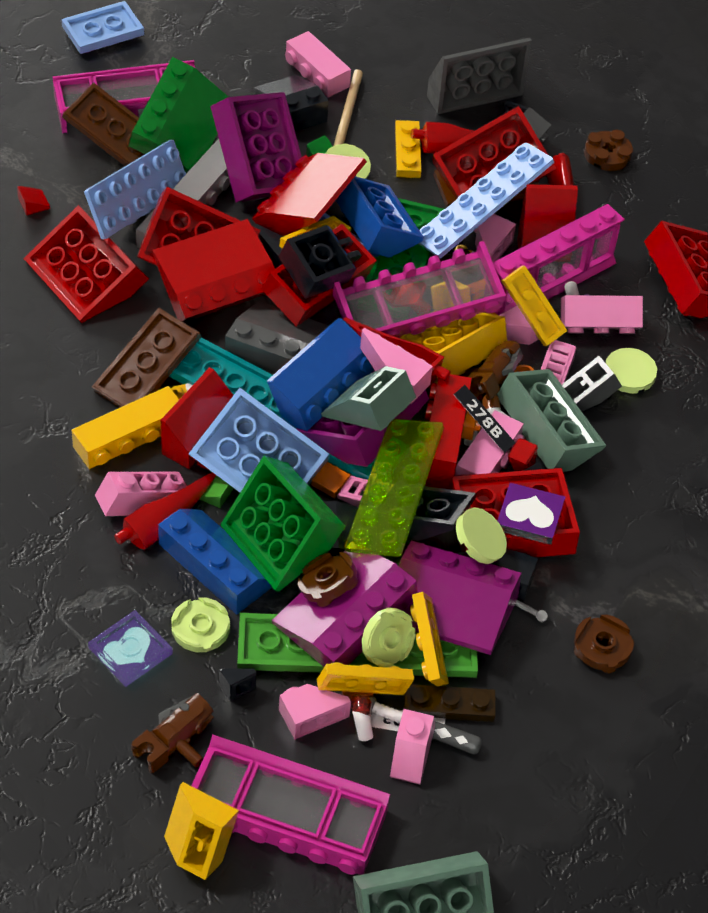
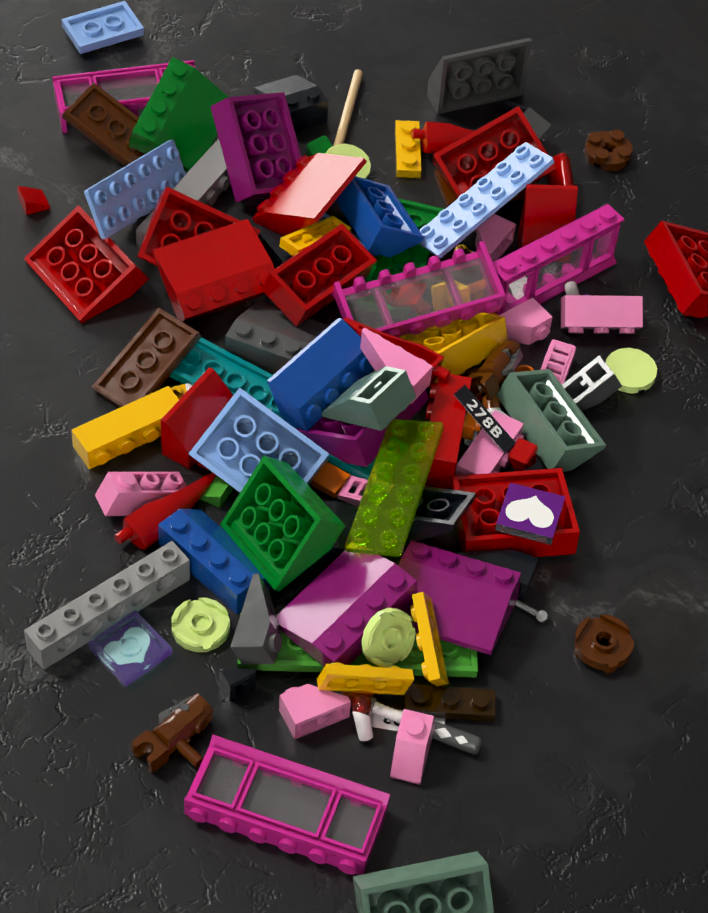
(107, 604): none -> light grey brick
(199, 830): yellow slope -> none
(257, 631): none -> dark grey slope
(318, 64): bright pink brick -> none
(318, 260): black hinge -> none
(341, 578): reddish brown plate -> none
(481, 535): yellowish green tile -> none
(534, 305): yellow plate -> none

